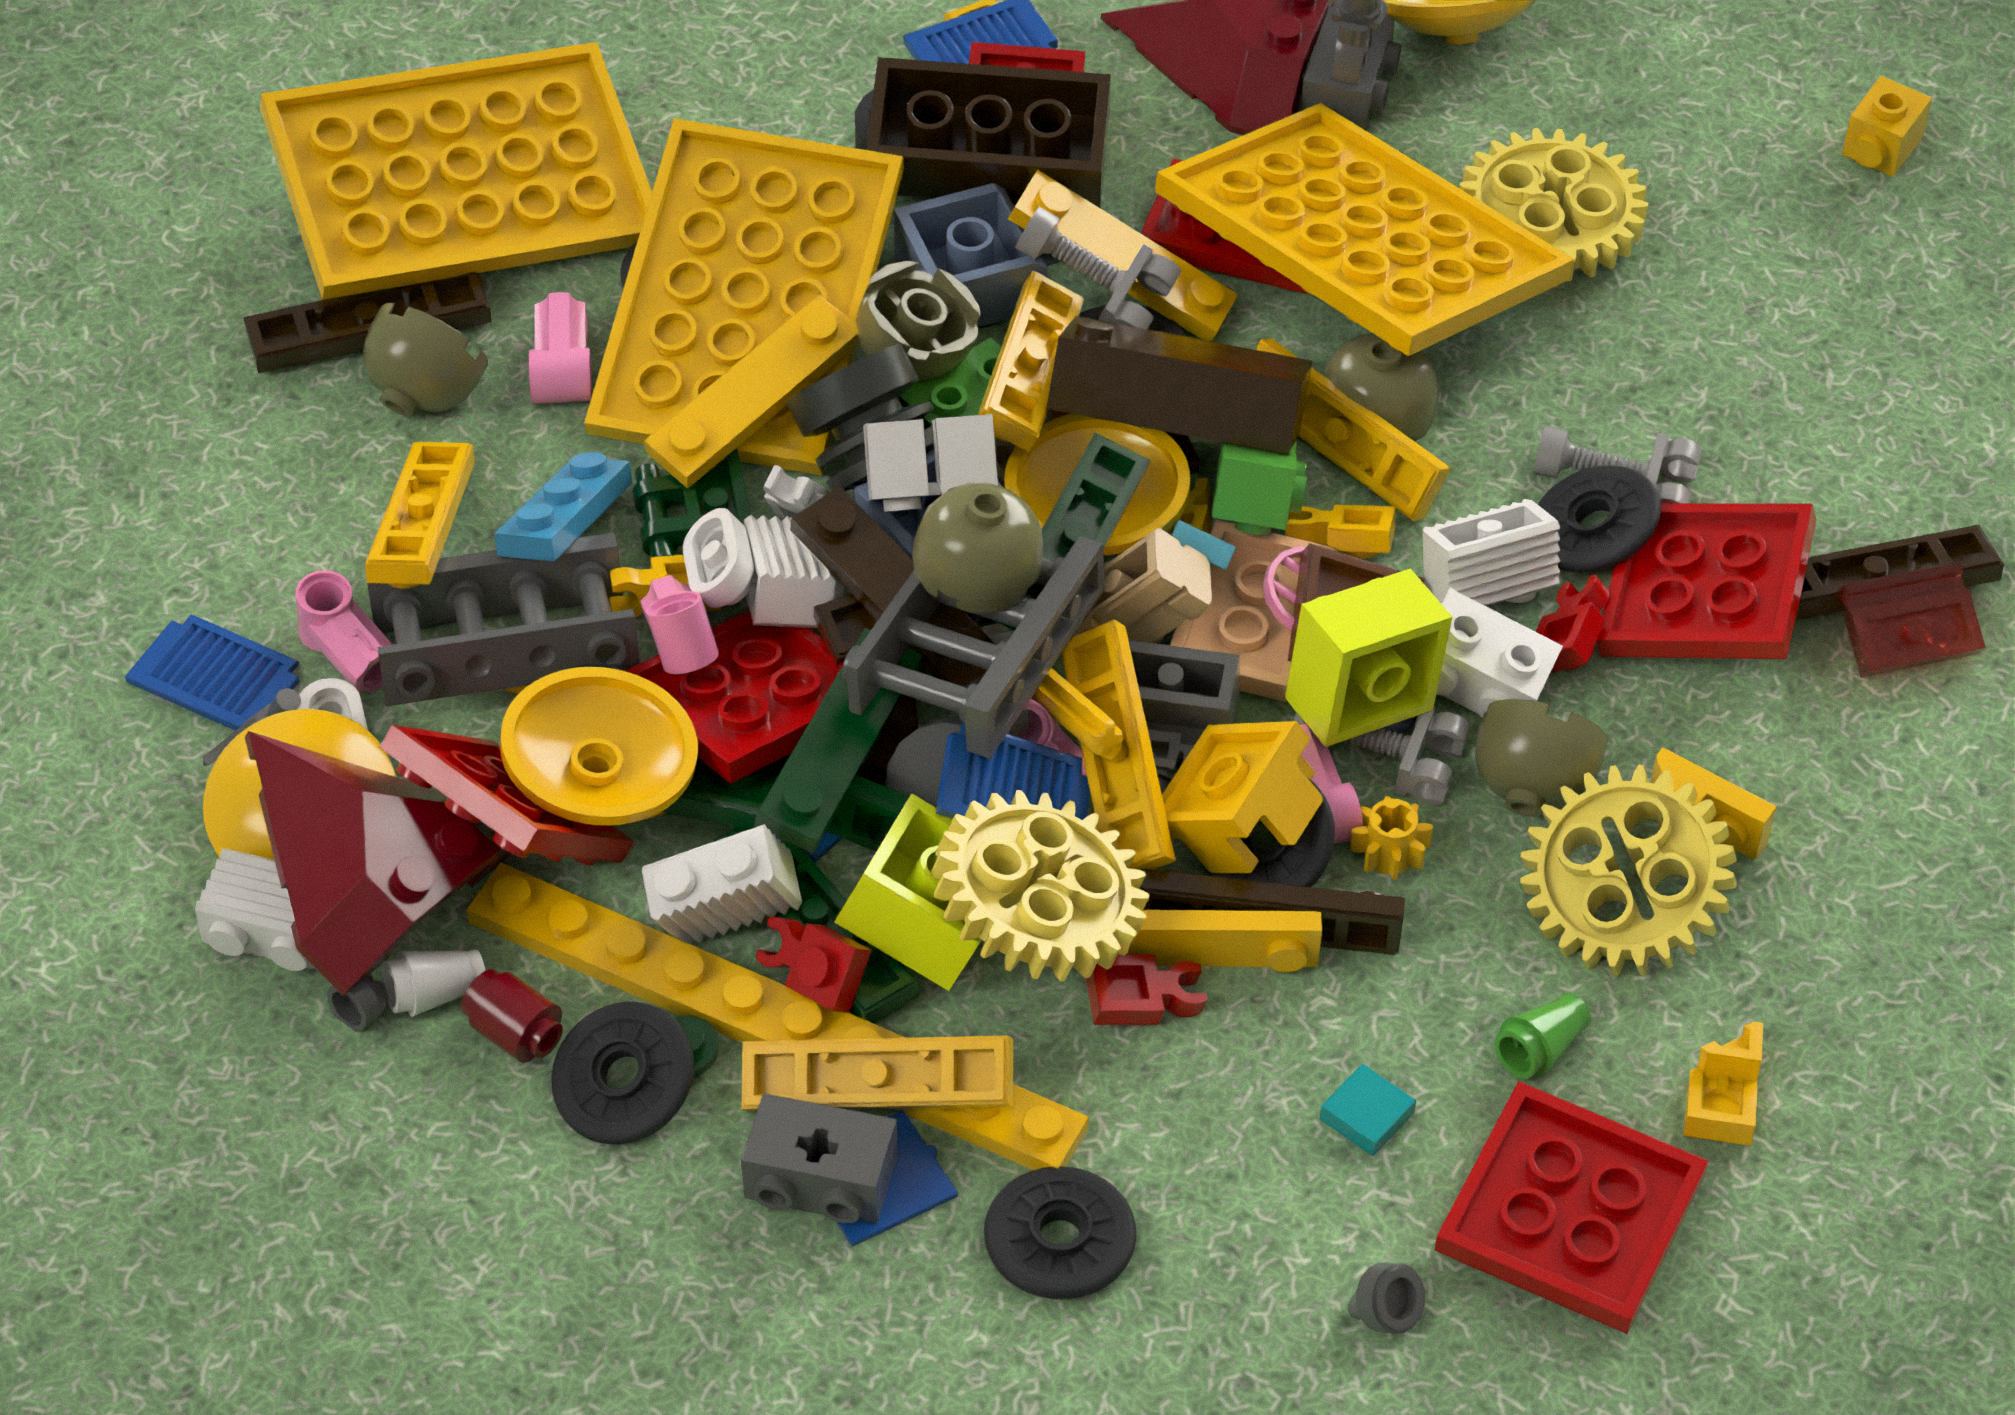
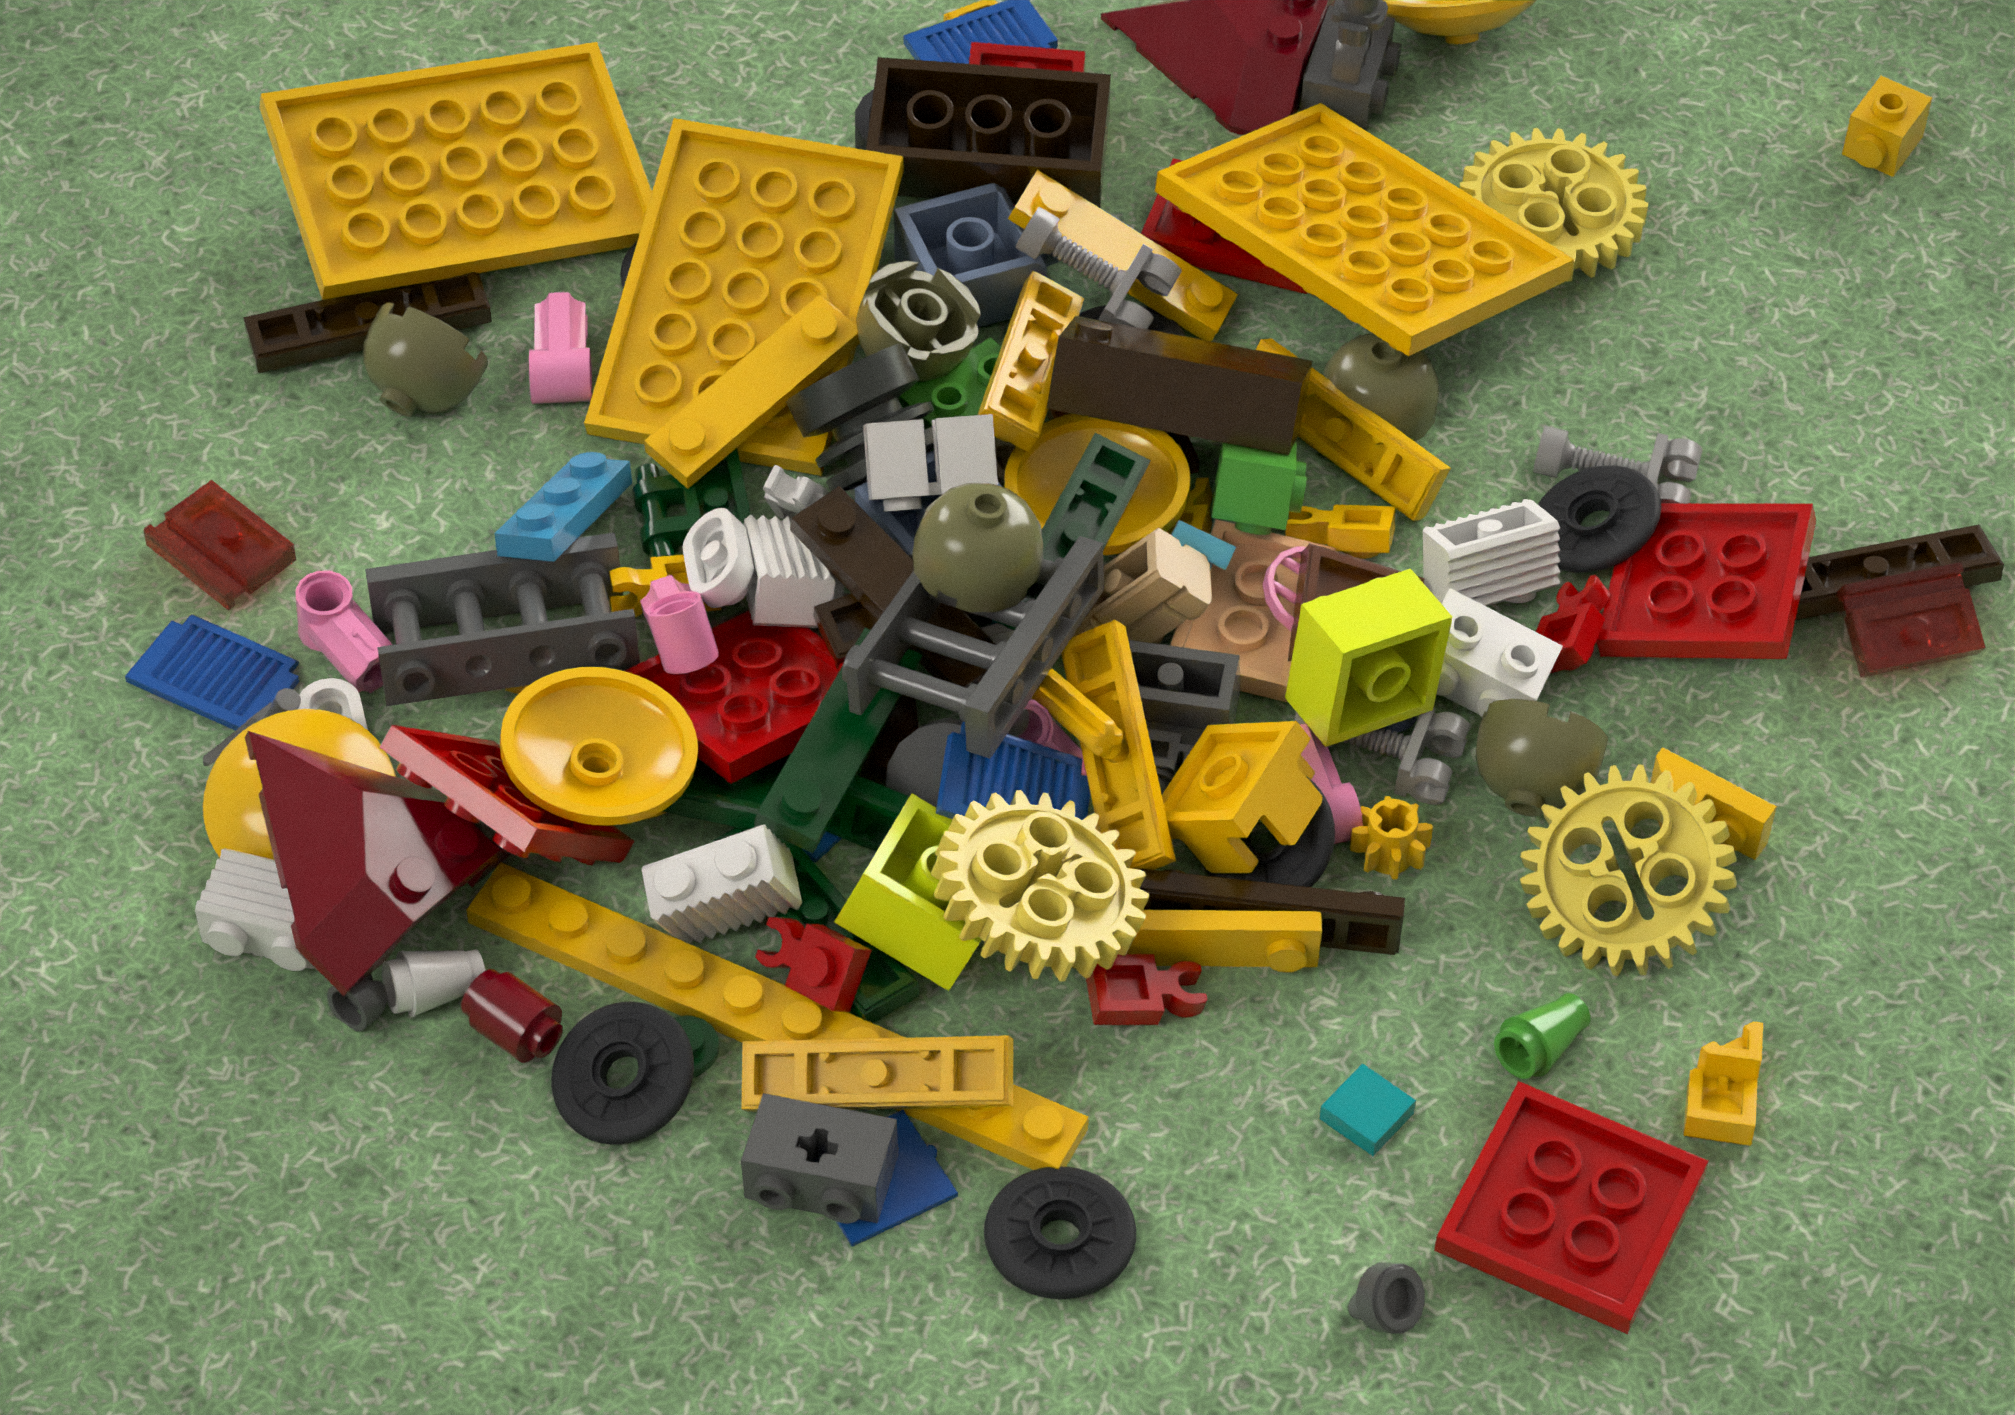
(220, 544): none -> clear red plate
(420, 514): yellow plate -> none

